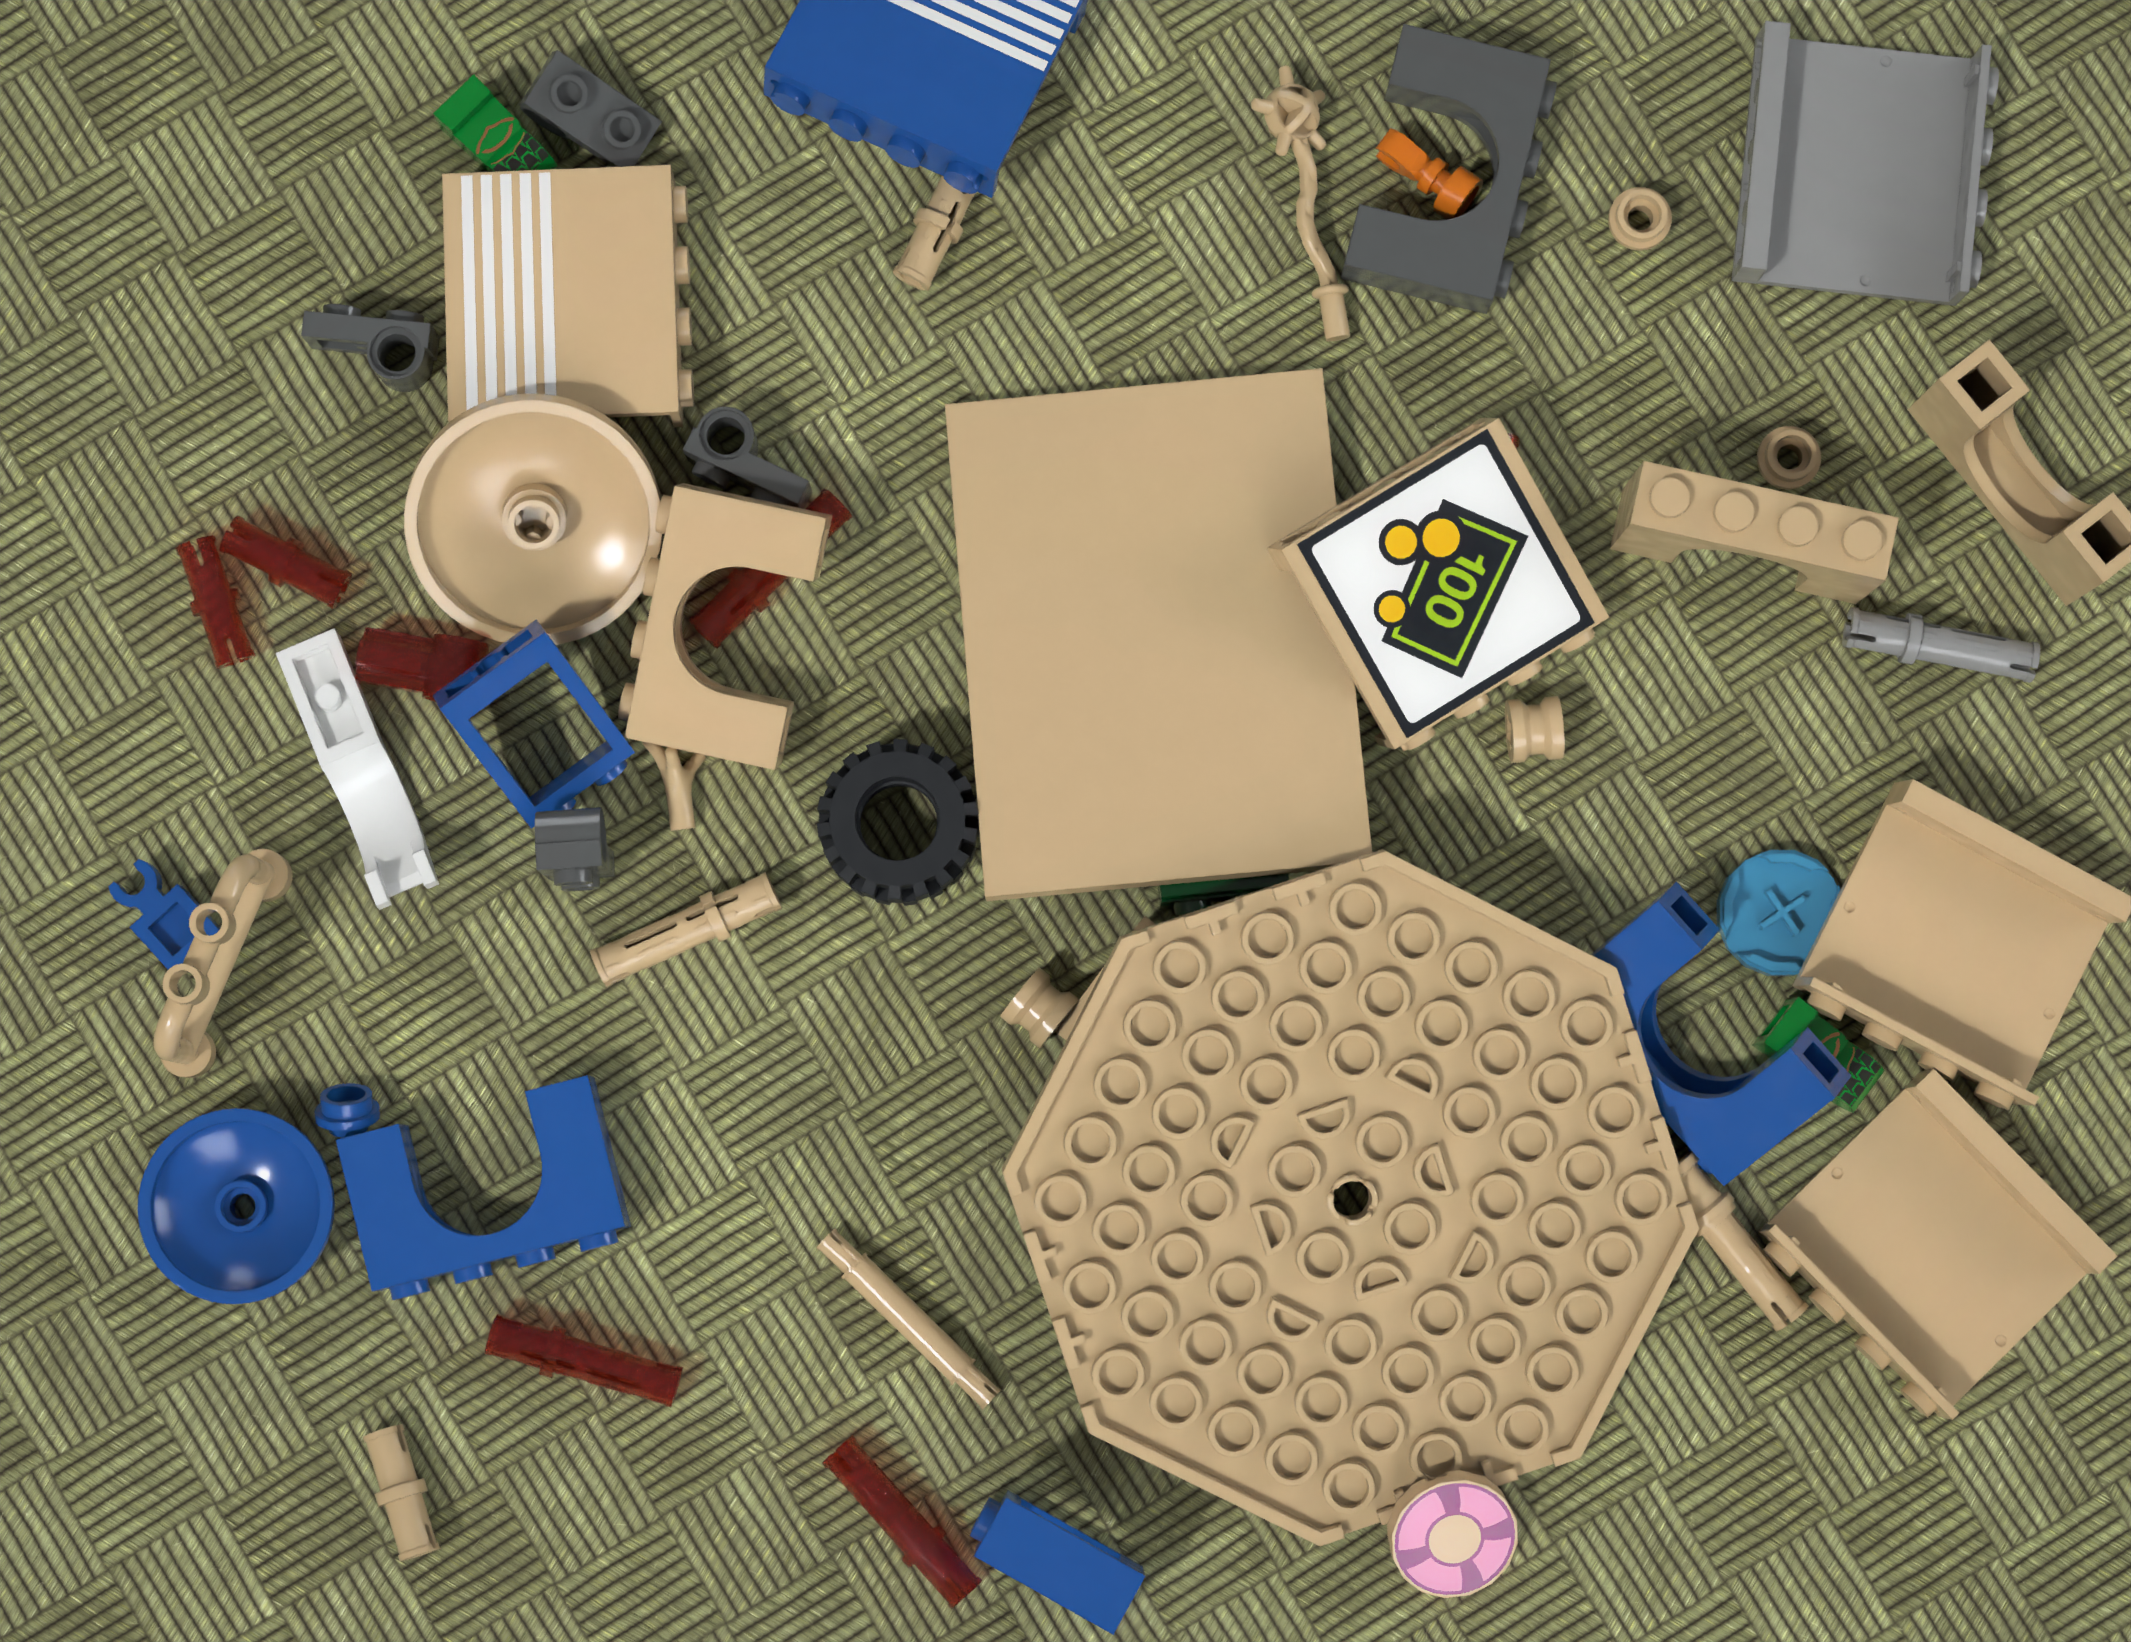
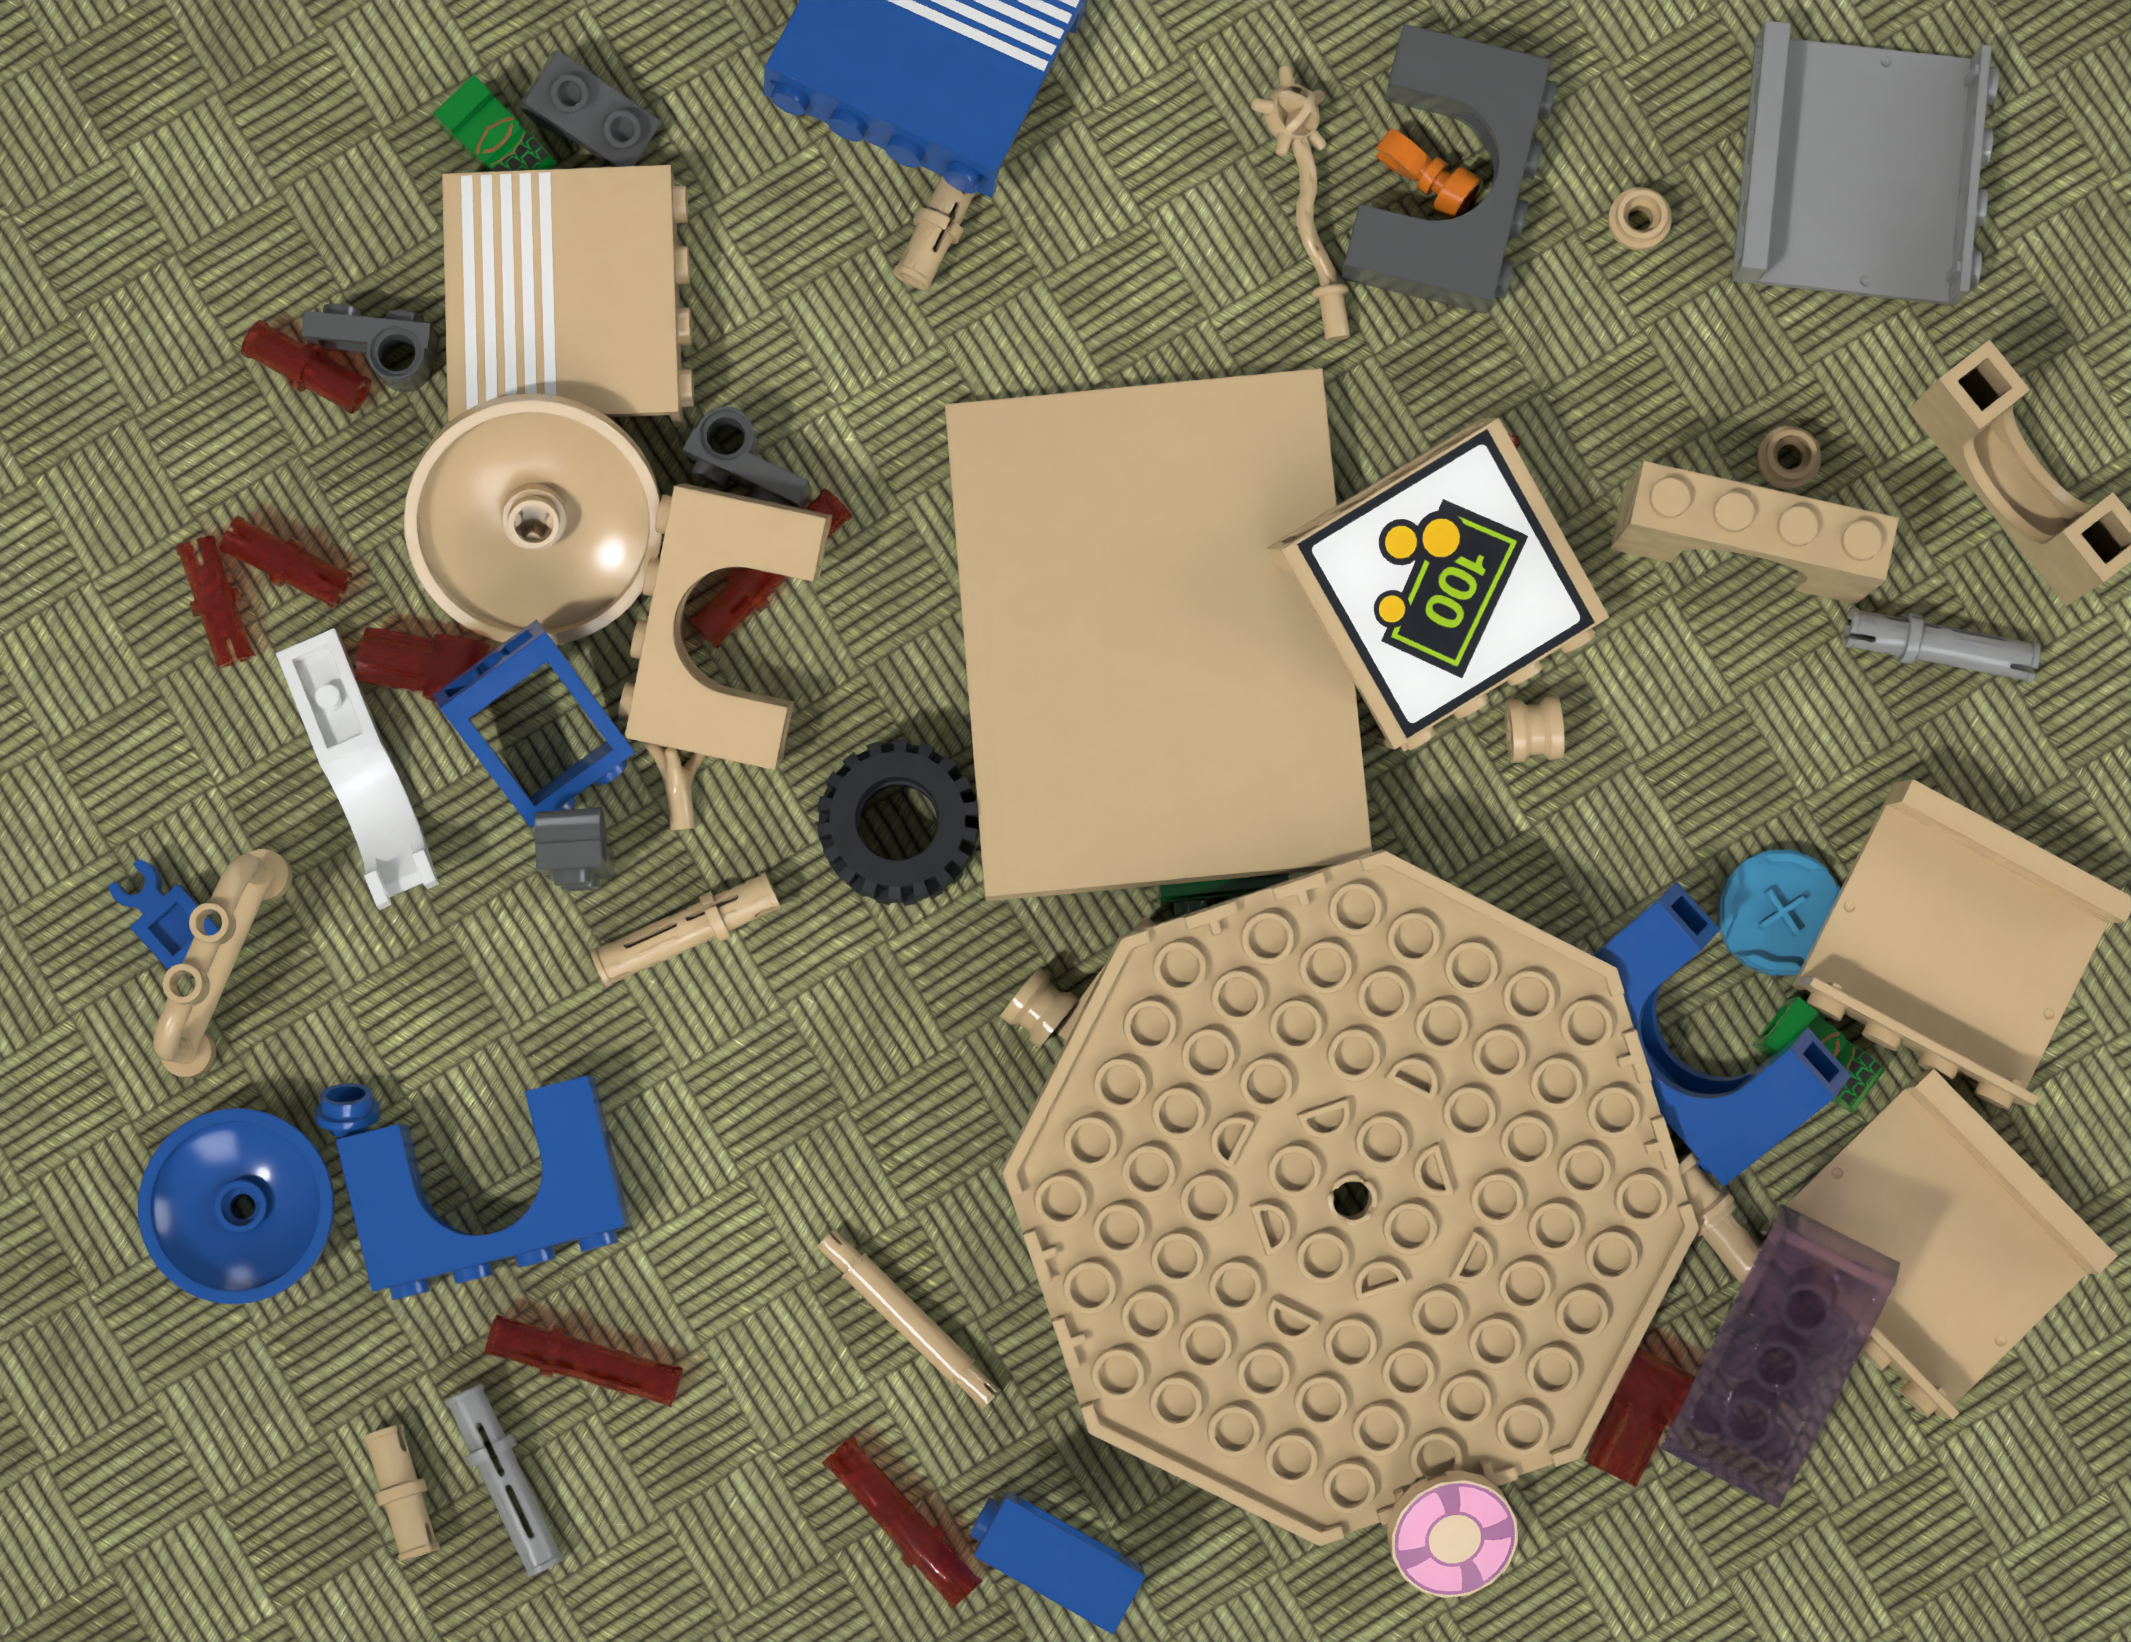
(306, 366): none -> clear red pin
(536, 1551): none -> light grey pin
(1637, 1416): none -> clear red piece
(1781, 1355): none -> clear purple brick

